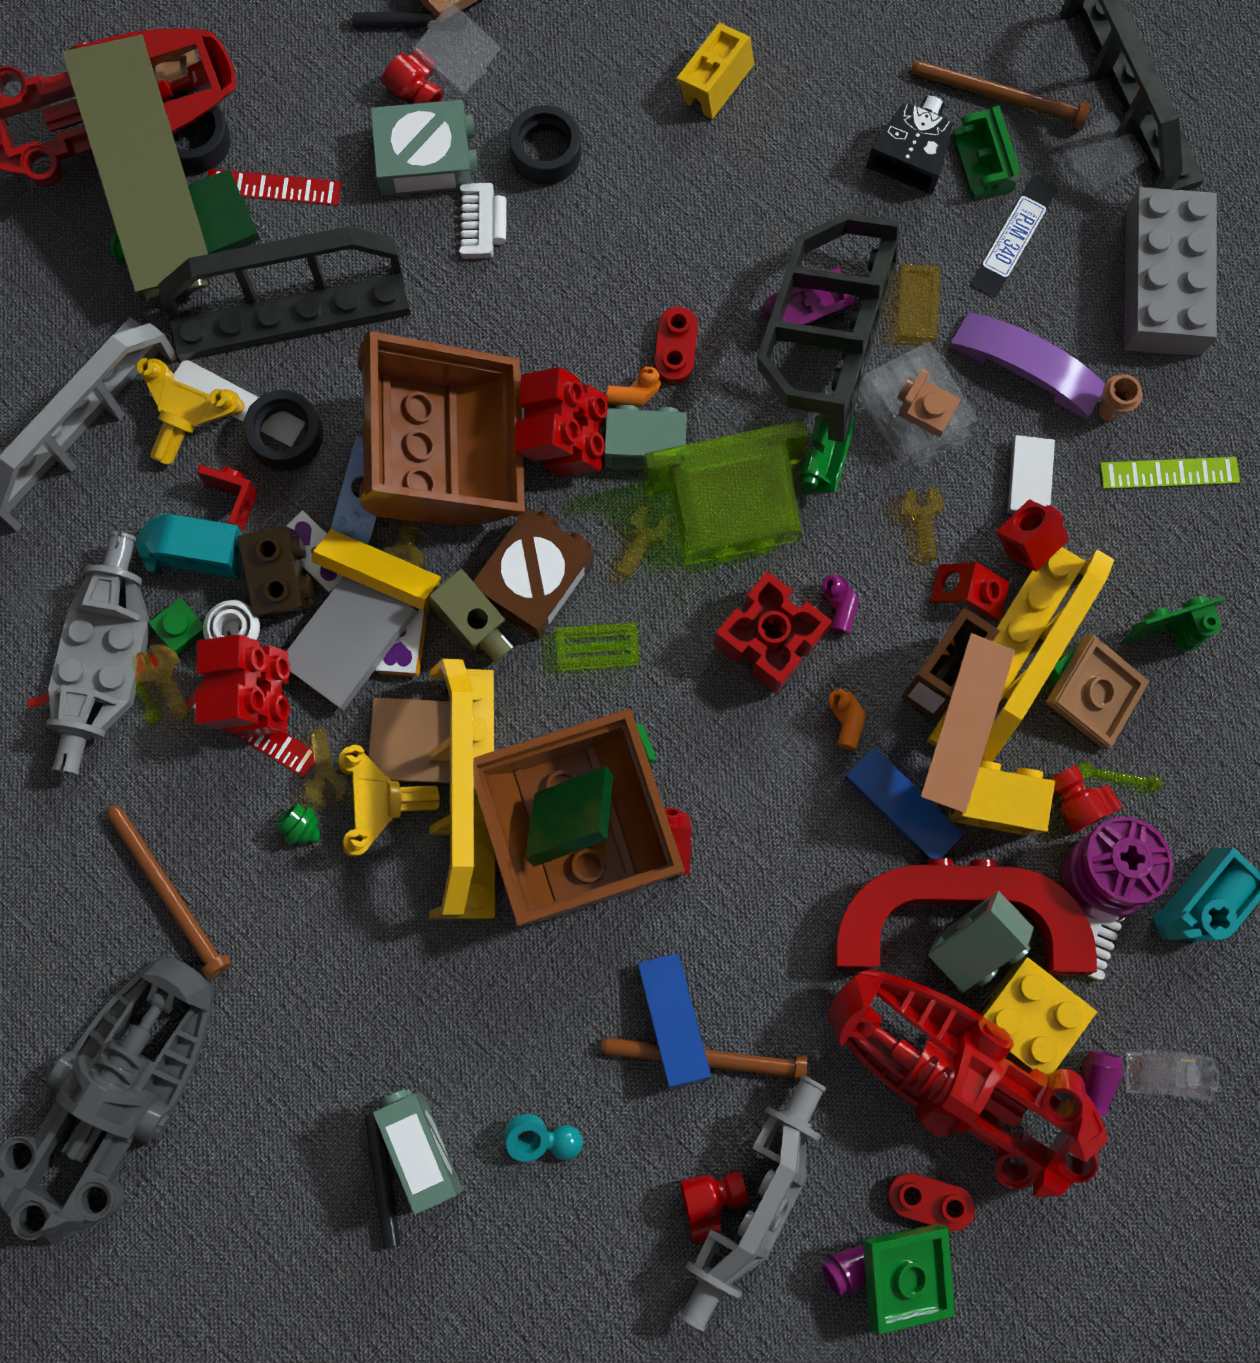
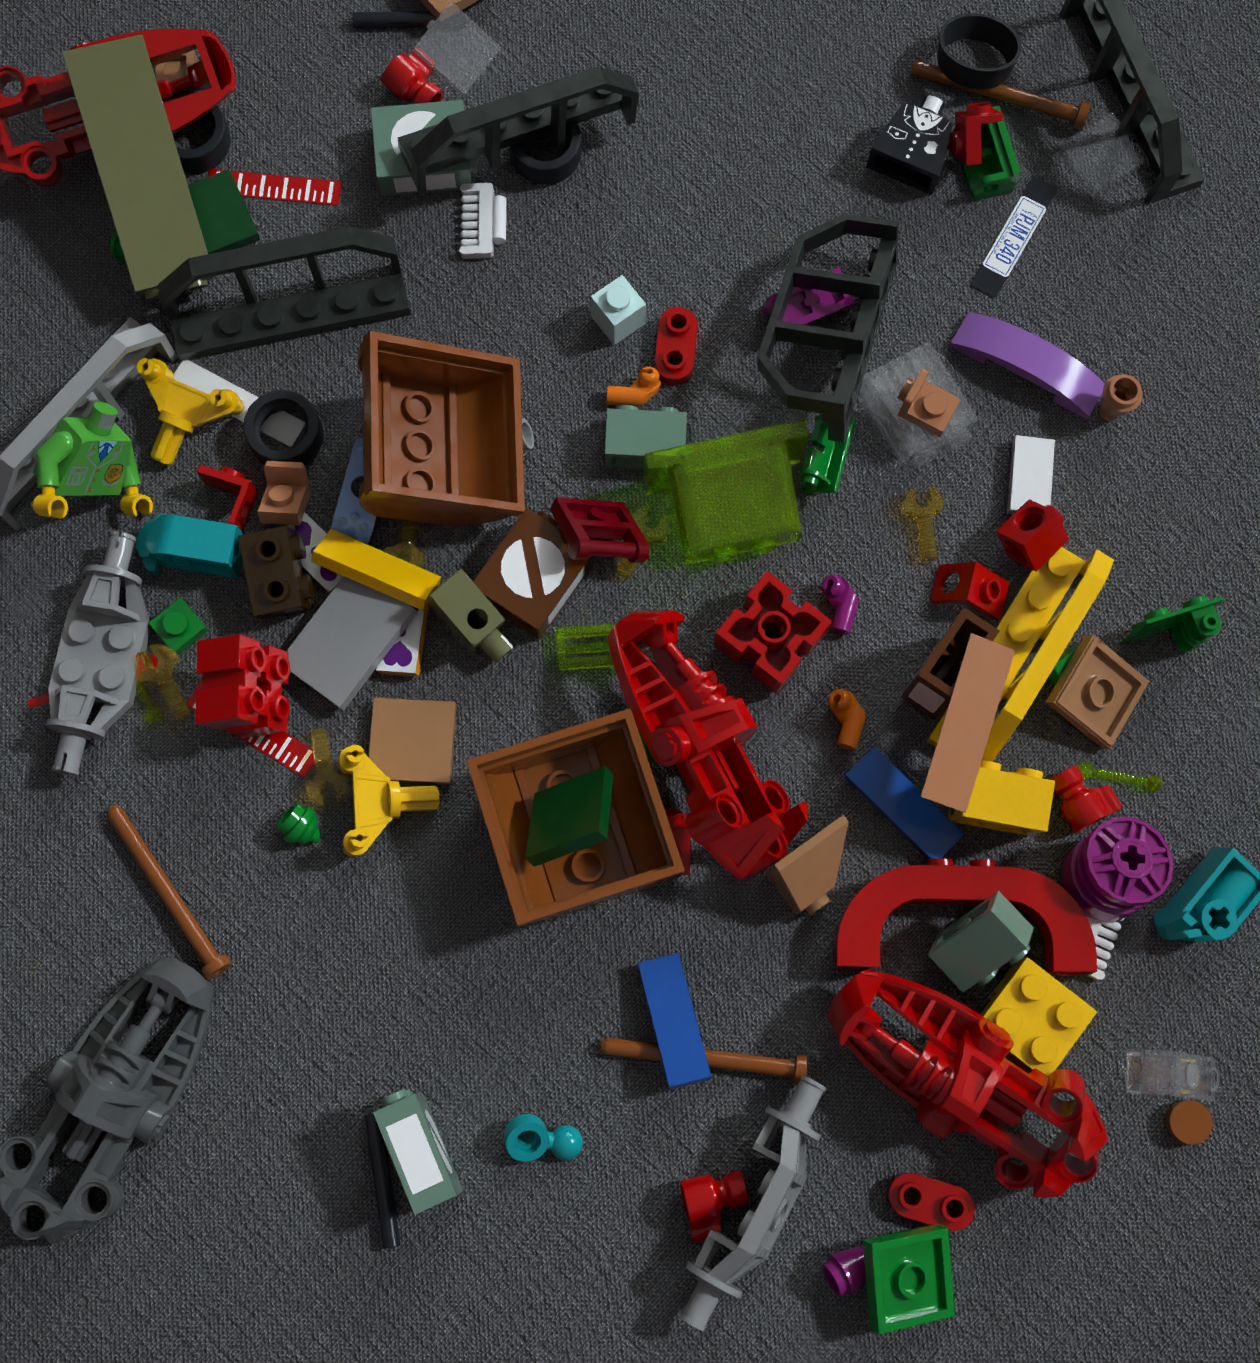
(88, 460): none -> bright green torso
(228, 618): white cone -> none
(285, 493): none -> nougat bracket
(471, 871): yellow plate -> none
(518, 119): none -> pearl dark grey plate
(561, 422): red brick -> none
(602, 520): none -> dark red plate
(618, 310): none -> light aqua brick
(702, 733): none -> red piece
(716, 69): yellow hinge -> none
(811, 869): none -> medium nougat slope
(918, 303): clear yellow tile -> none
(966, 139): none -> red bracket
(984, 29): none -> black tyre
(1101, 1078): magenta cone -> none
(1170, 272): light grey brick -> none
(1170, 472): lime sticker -> none
(1188, 1122): none -> dark orange tile

